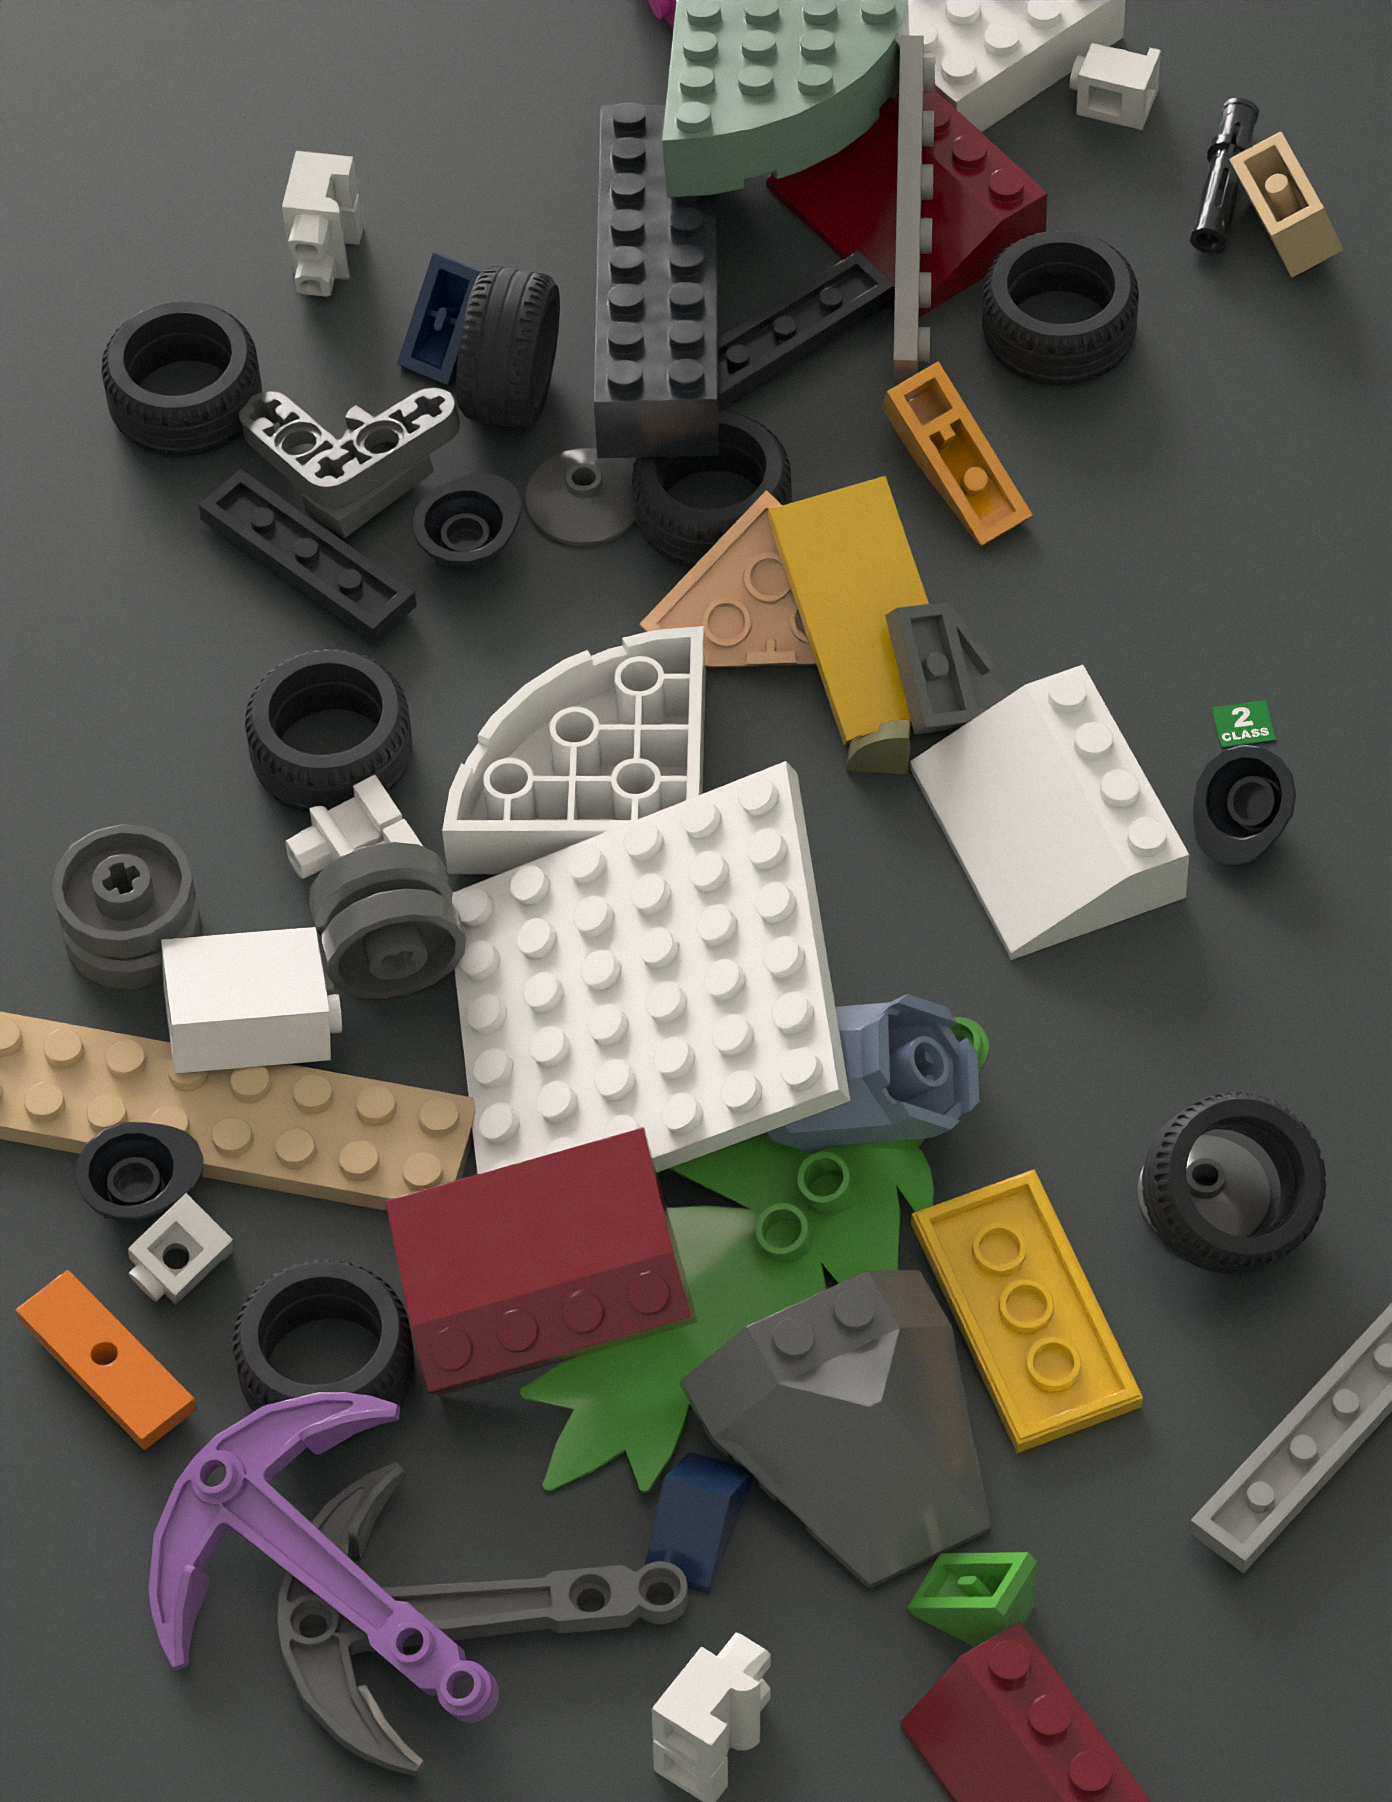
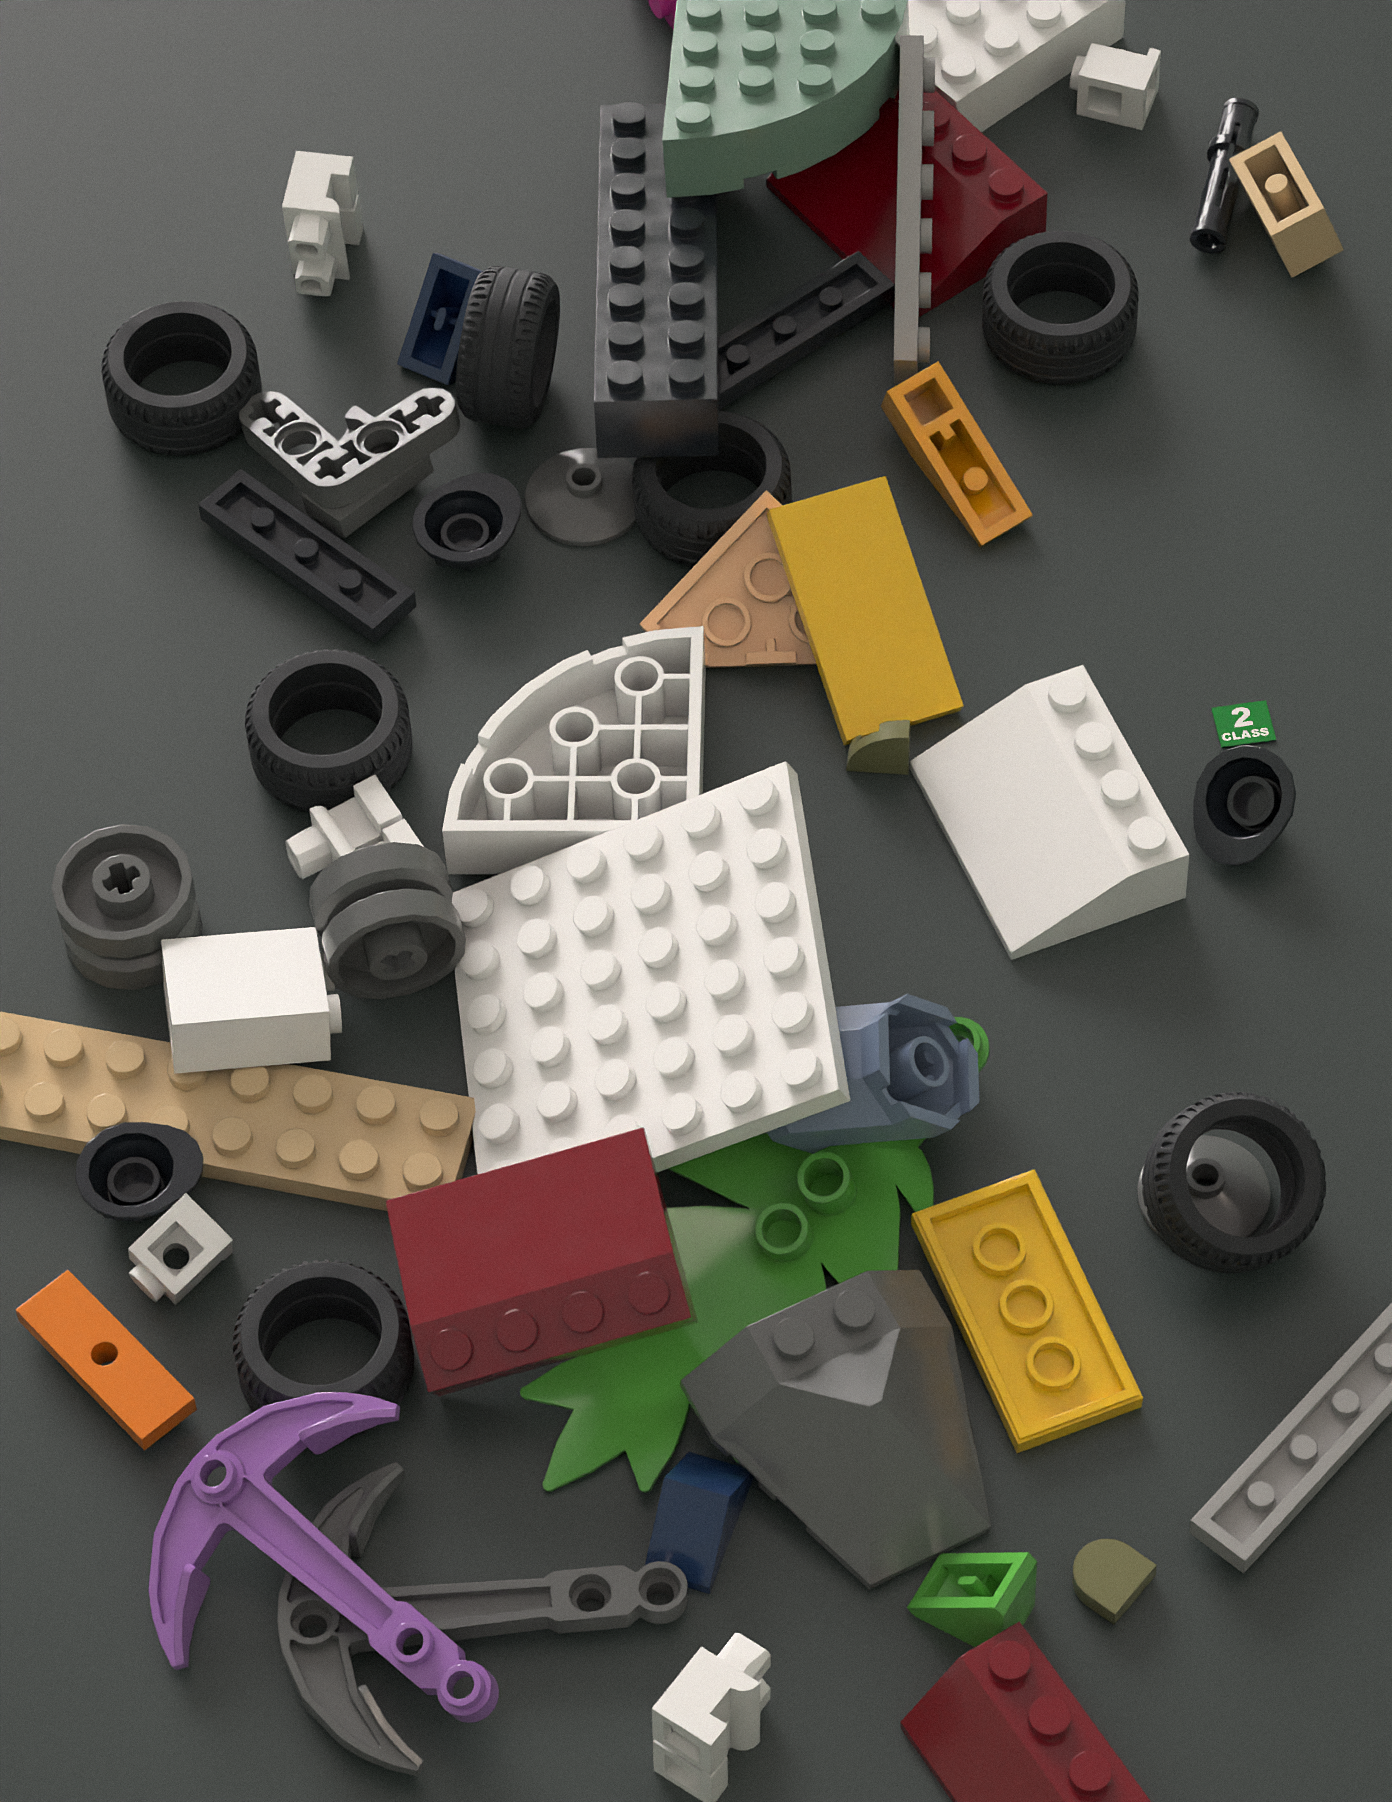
(941, 667): dark grey wing -> none
(1110, 1577): none -> olive tile

